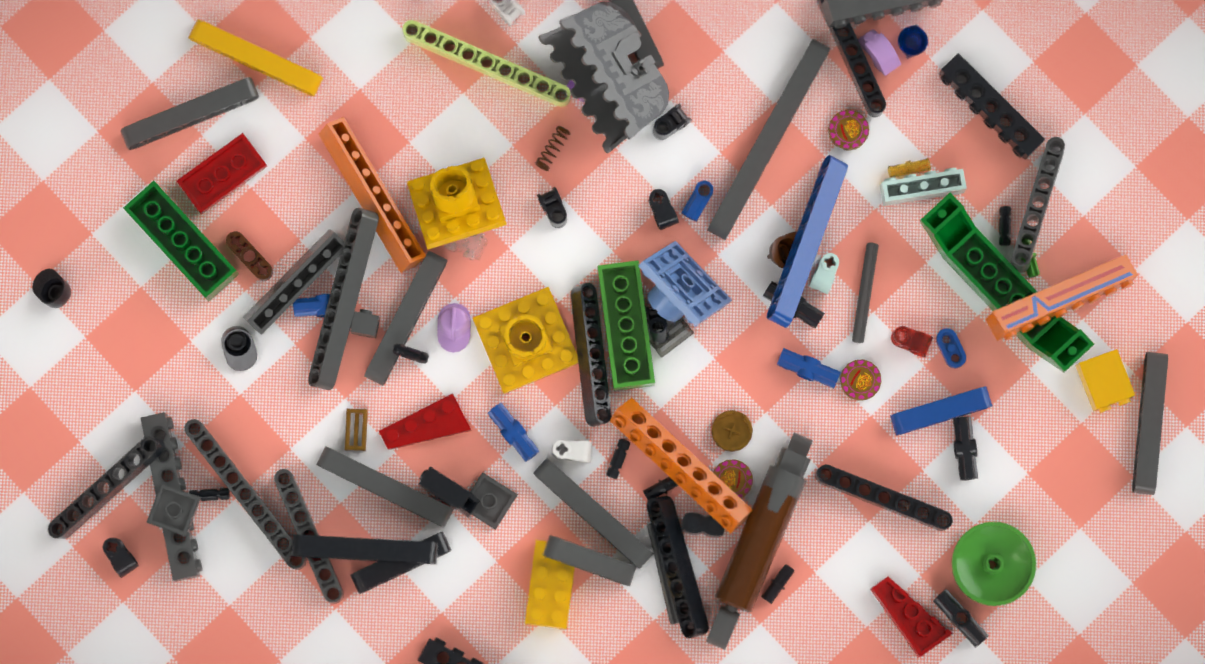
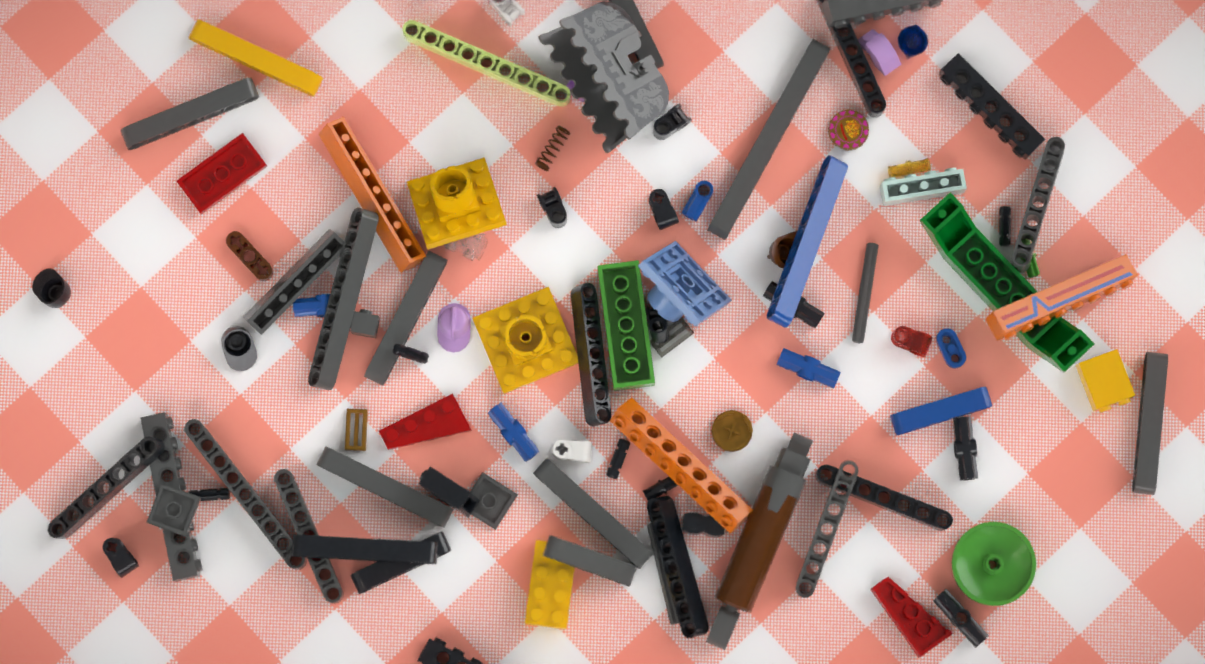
(181, 241): green brick -> none
(735, 476): pearl gold tile -> none
(778, 584): black axle -> none
(819, 536): none -> dark grey beam
(824, 276): light aqua piece -> none
(860, 380): pearl gold tile -> none

